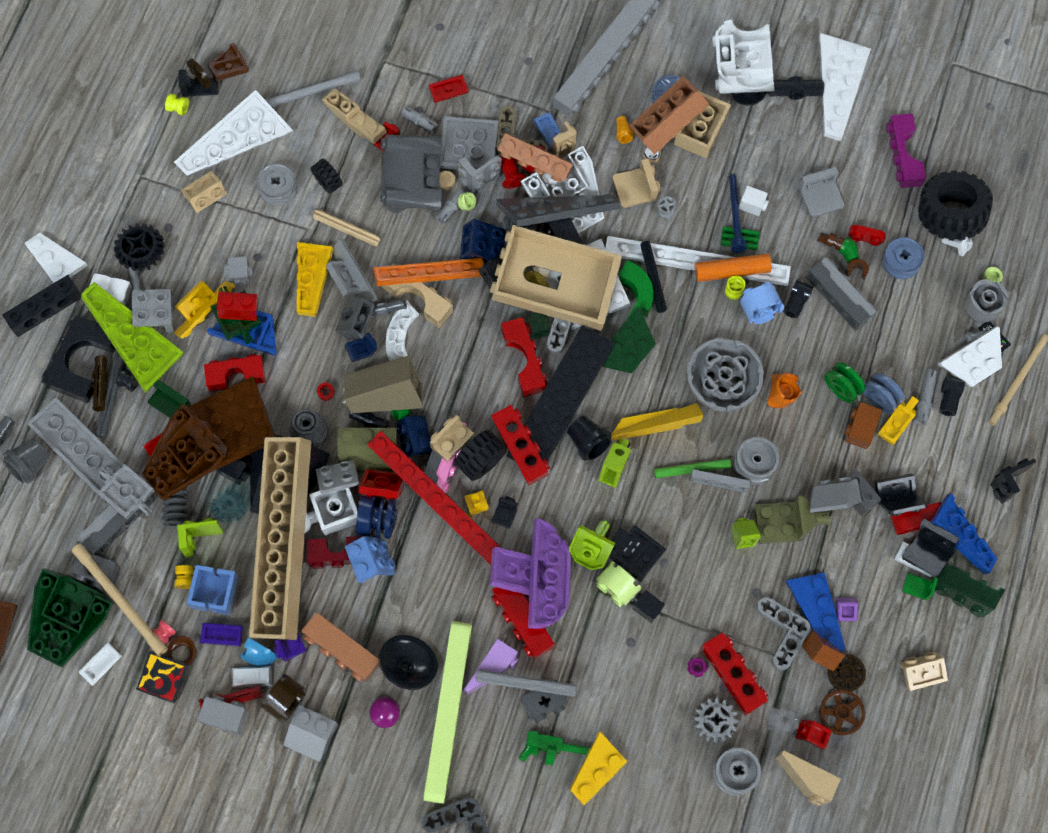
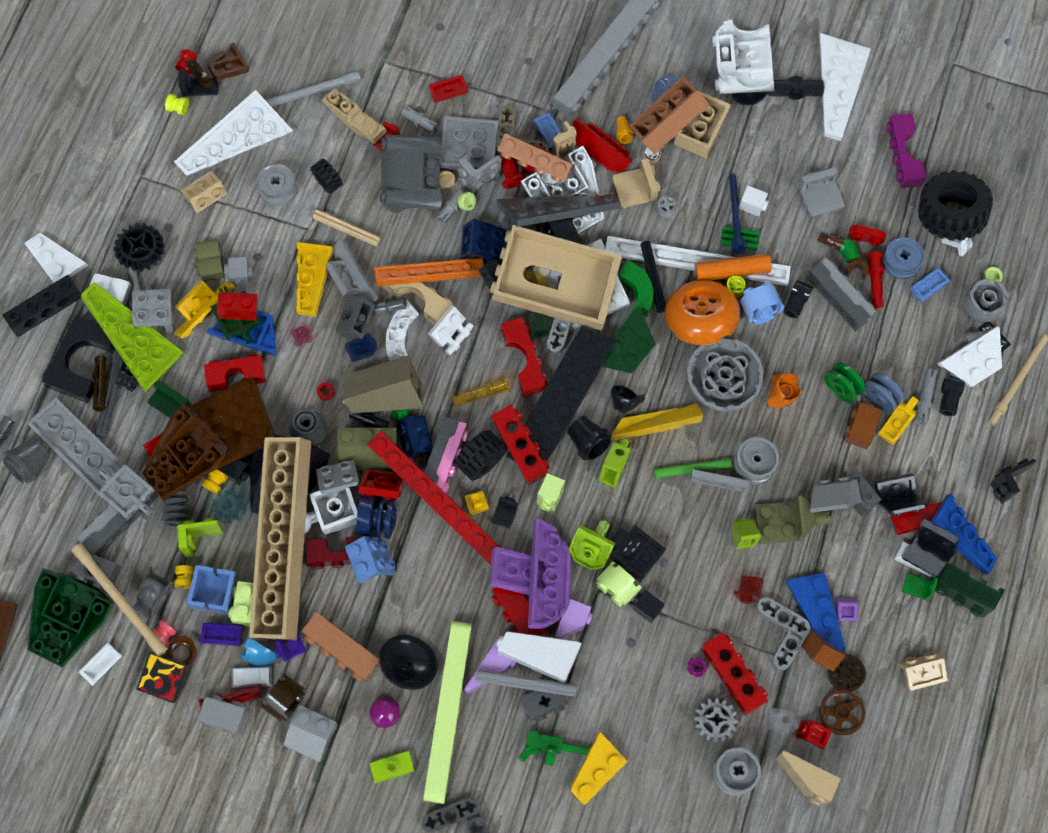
(151, 591): none -> dark grey hair
(184, 56): none -> red wheel
(209, 259): none -> olive brick
(215, 479): none -> yellow wheel
(241, 610): none -> yellowish green brick
(304, 330): none -> clear pink plate
(392, 767): none -> lime plate
(447, 326): none -> white plate
(450, 438): tan bracket -> none
(490, 389): none -> clear yellow pin
(542, 654): none -> white slope
(550, 492): none -> yellowish green brick
(573, 619): none -> lavender slope
(601, 146): none -> red brick
(625, 399): none -> black hat
(714, 308): none -> orange brick
(749, 589): none -> clear red bracket
(876, 272): none -> red pin
(929, 285): none -> medium blue plate

